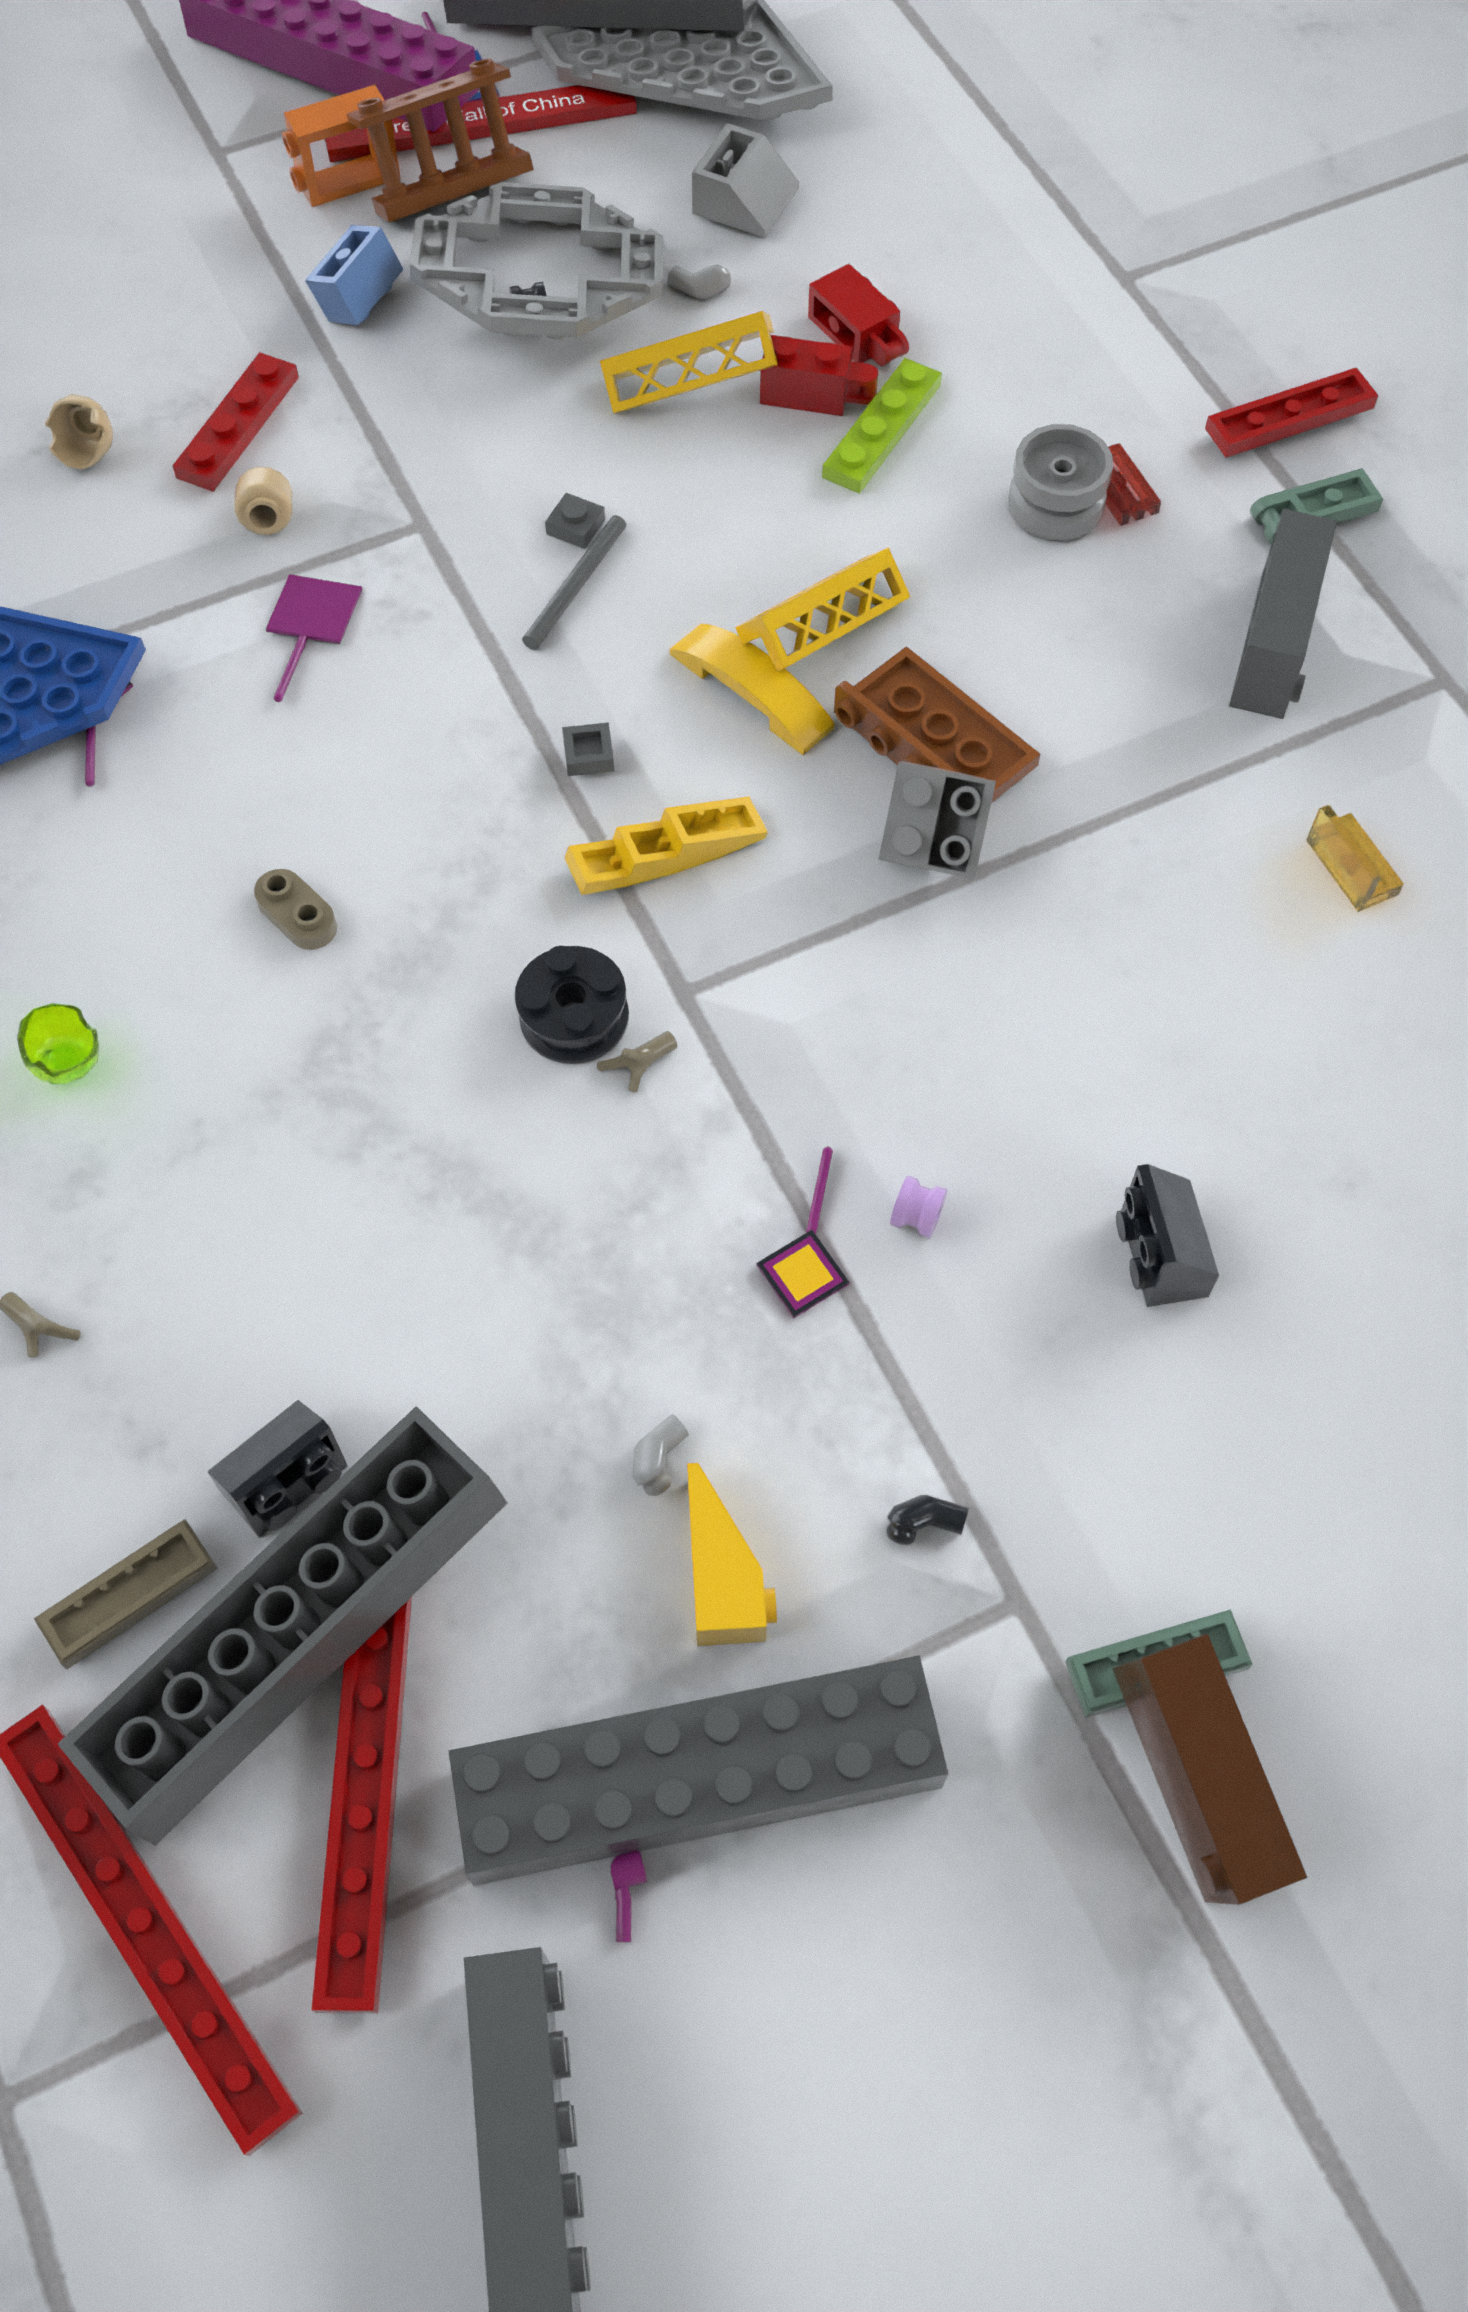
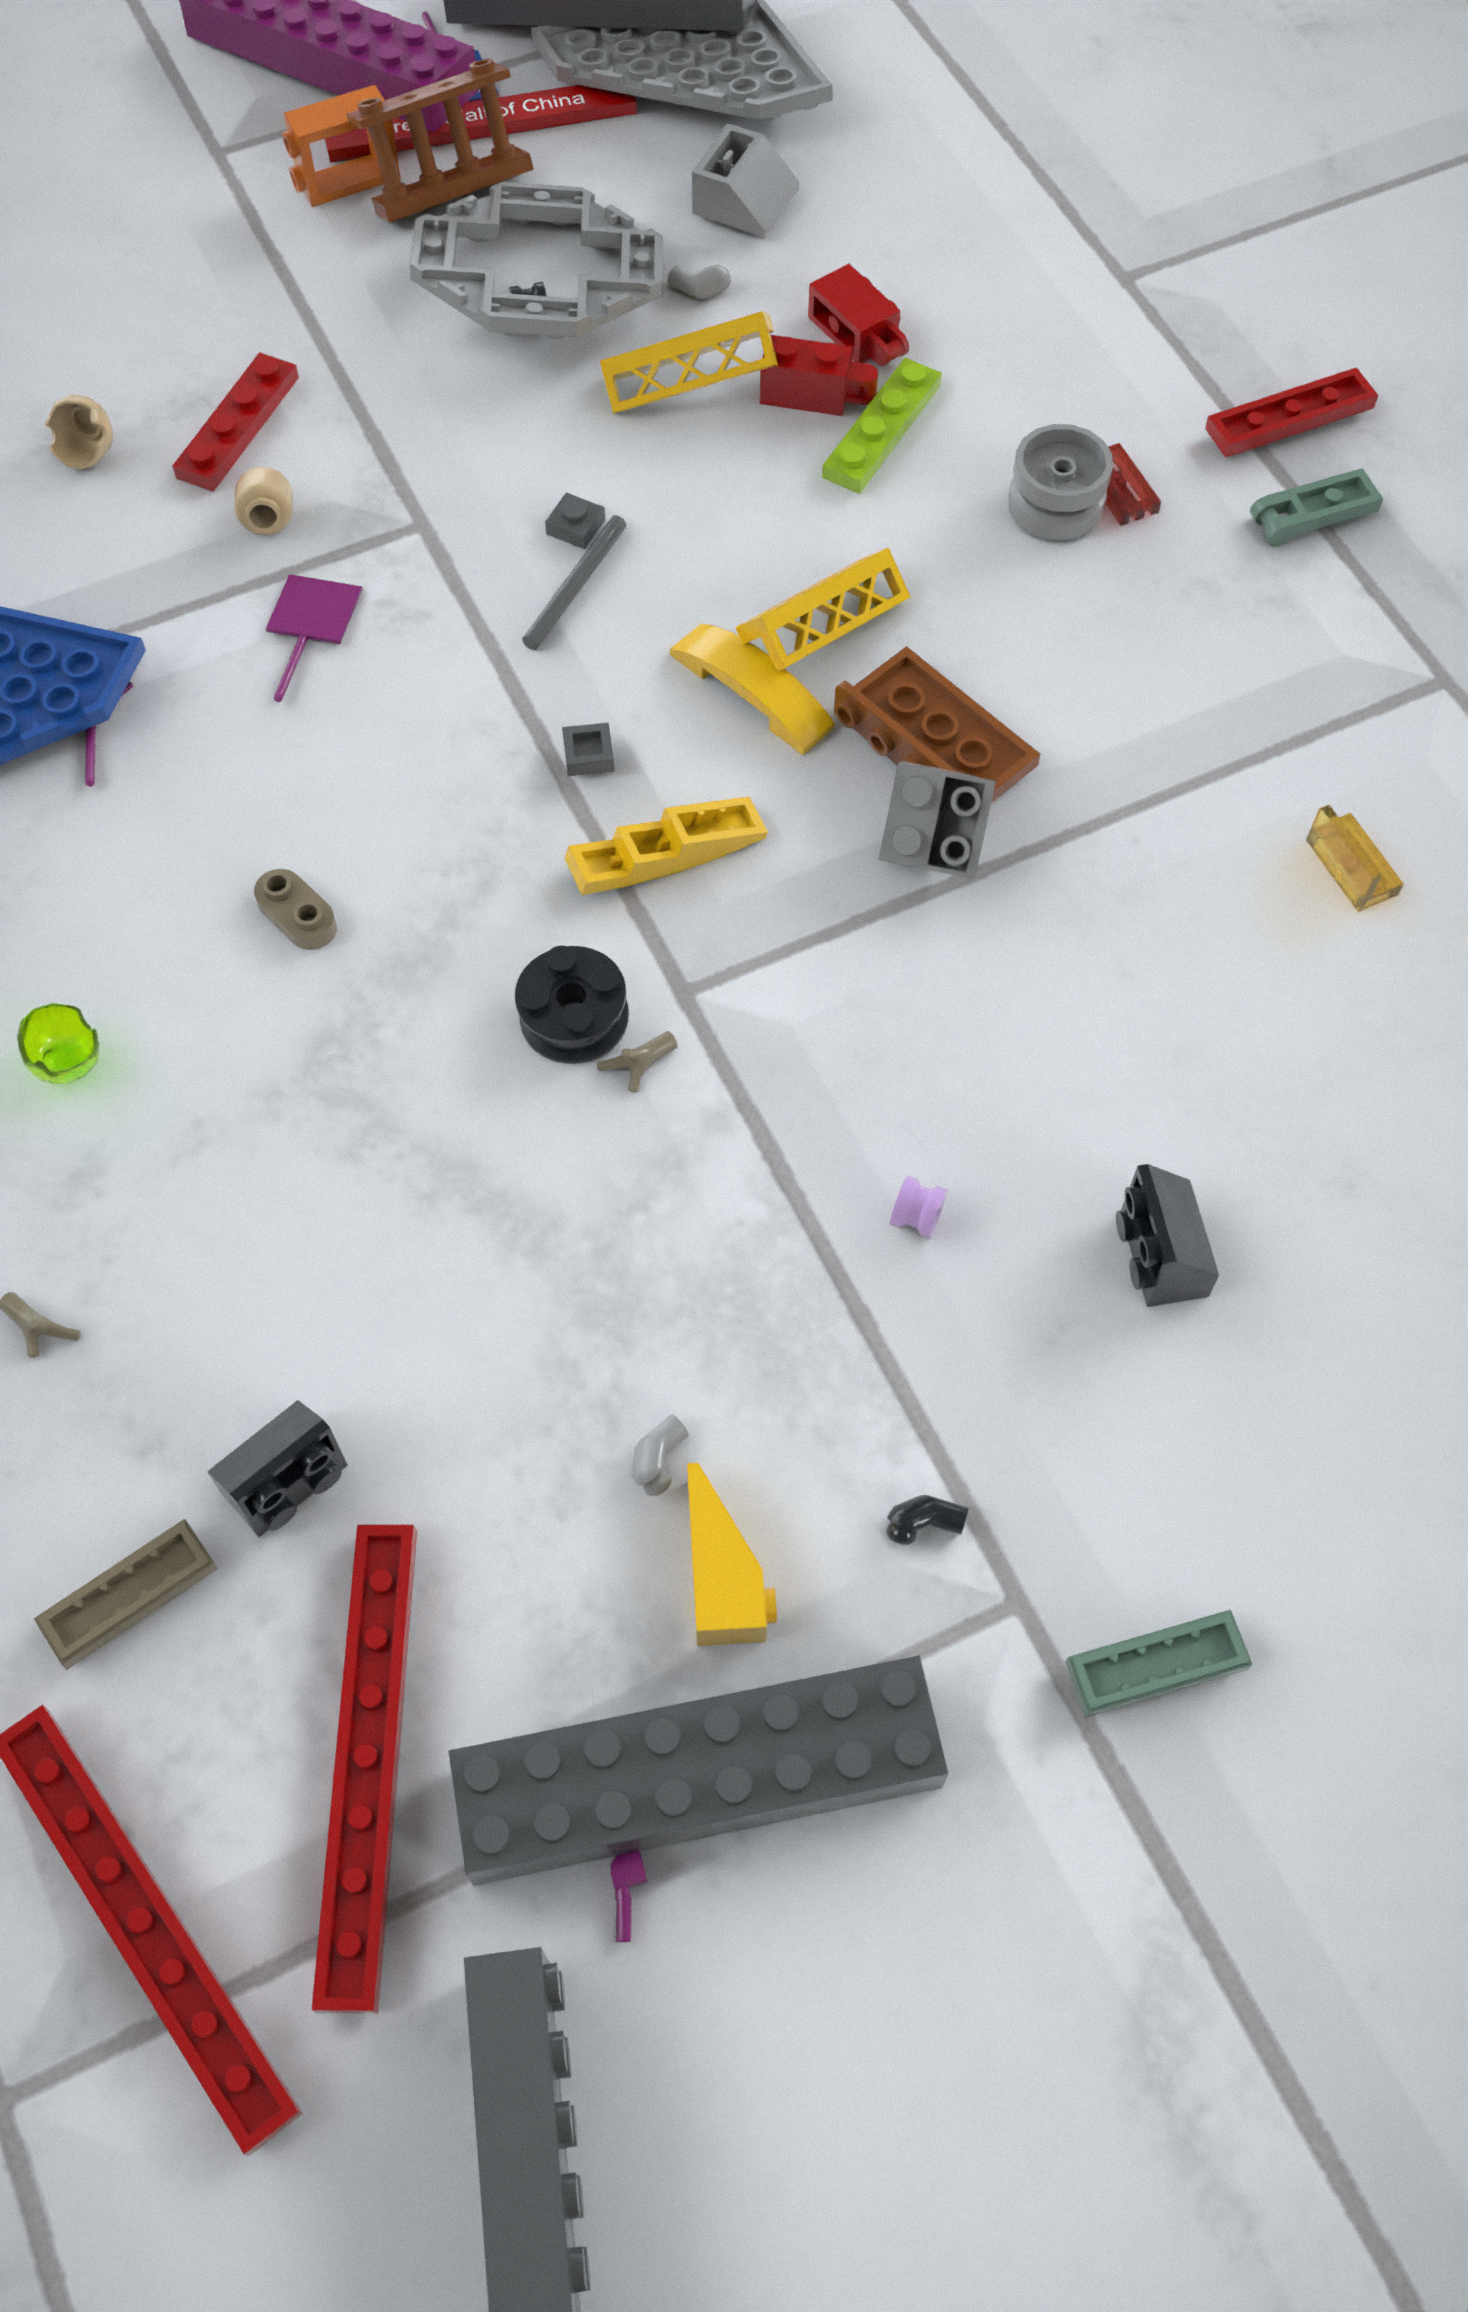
(281, 1627): dark grey brick -> none
(354, 275): medium blue brick -> none
(803, 1269): piece -> none
(1209, 1773): reddish brown brick -> none
(1283, 615): dark grey brick -> none

